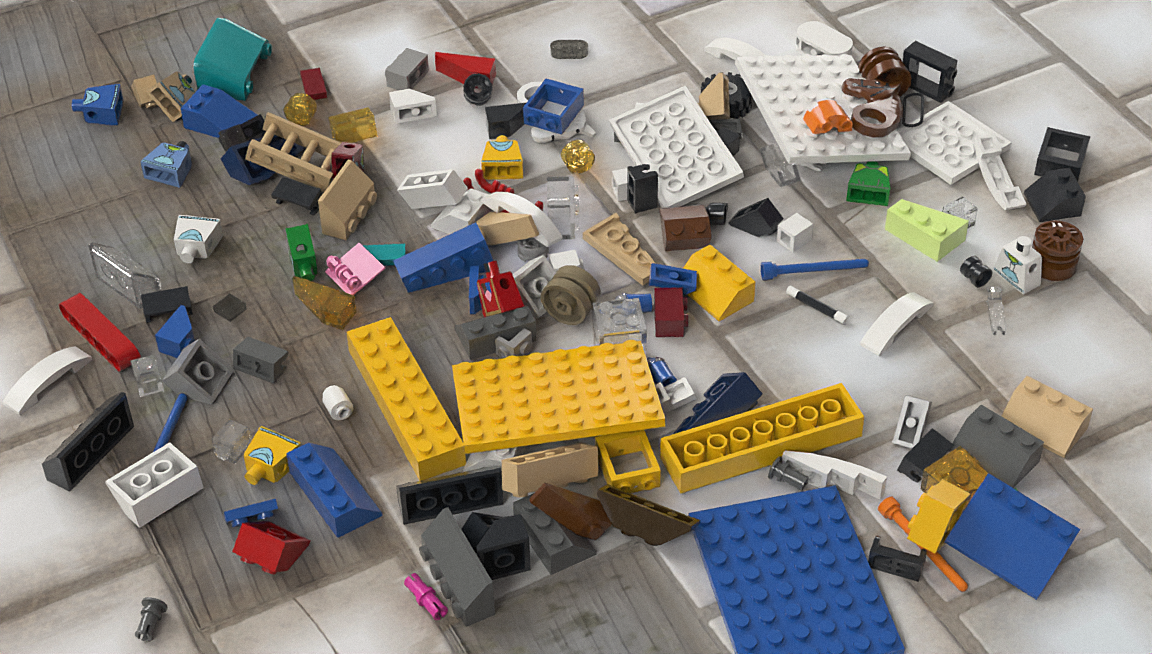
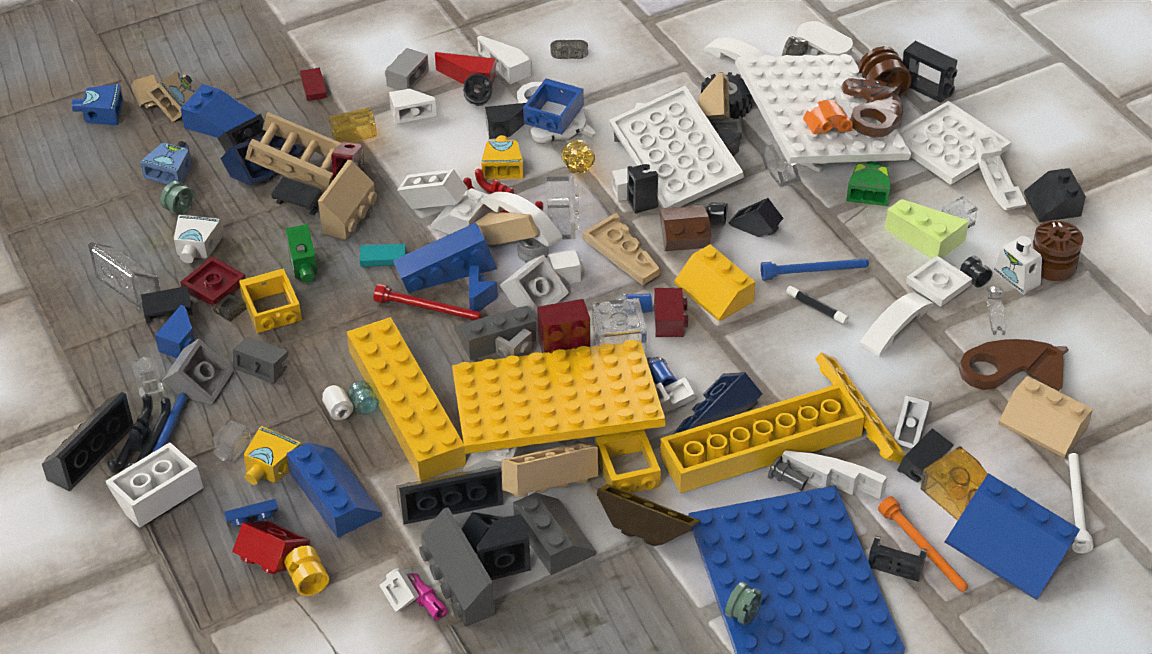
(25, 391): white slope -> none
(99, 331): red beam -> none
(141, 437): none -> black piece
(151, 613): dark grey pin -> none
(177, 197): none -> sand green wheel
(213, 281): none -> dark red plate
(229, 58): teal windscreen -> none
(232, 136): clear smoke tile -> none
(276, 283): none -> yellow window
(300, 109): clear yellow wheel -> none
(306, 570): none -> yellow wheel
(327, 304): clear yellow slope -> none
(353, 269): bright pink hinge -> none
(363, 397): none -> clear light blue wheel
(384, 294): none -> red piece
(399, 589): none -> white bracket
(498, 291): red torso -> none
(510, 61): none -> white slope
(563, 326): none -> dark red brick
(570, 295): dark tan wheel -> none
(573, 510): reddish brown slope -> none
(672, 277): blue slope -> none
(743, 603): none -> sand green wheel
(794, 232): white brick -> none
(795, 47): none -> clear smoke wheel
(874, 426): none -> yellow plate
(921, 113): black piece -> none
(937, 515): yellow brick -> none
(939, 281): none -> white plate
(999, 445): dark grey slope -> none
(1011, 356): none -> reddish brown animal
(1058, 139): black window -> none
(1083, 541): none -> white piece

